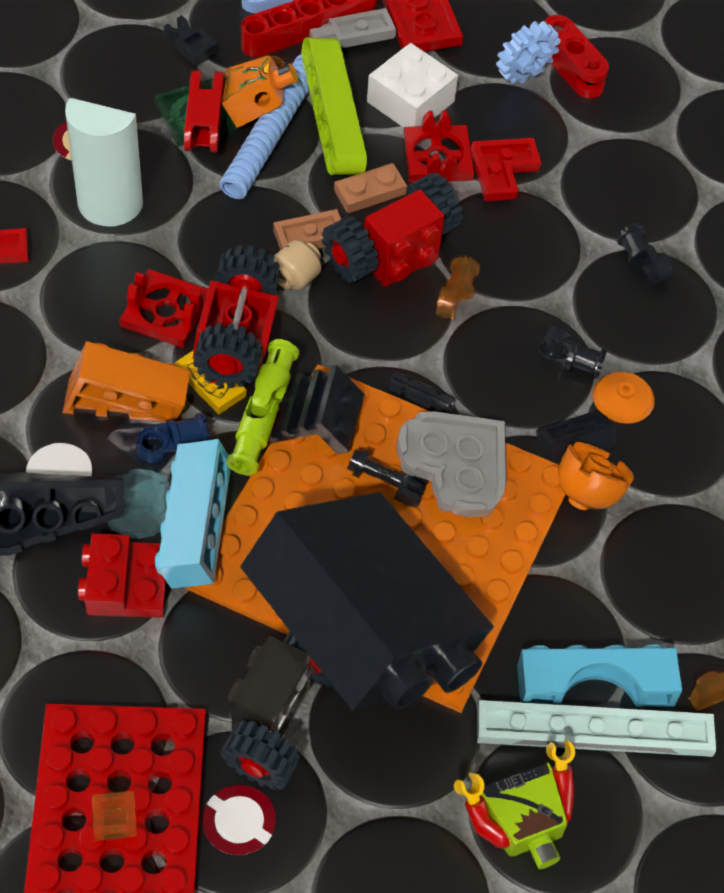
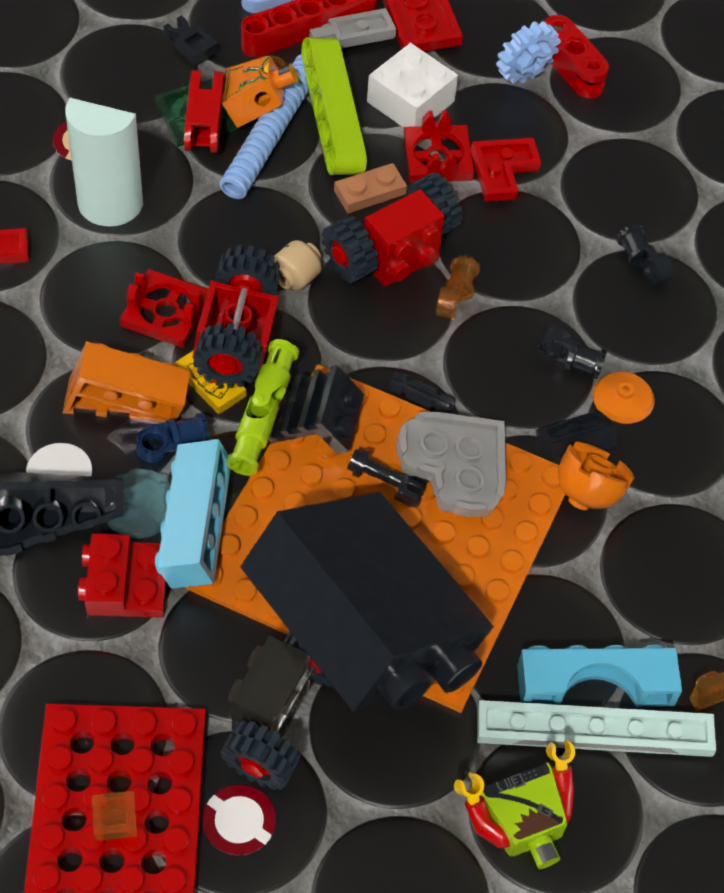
(304, 228): nougat plate -> none

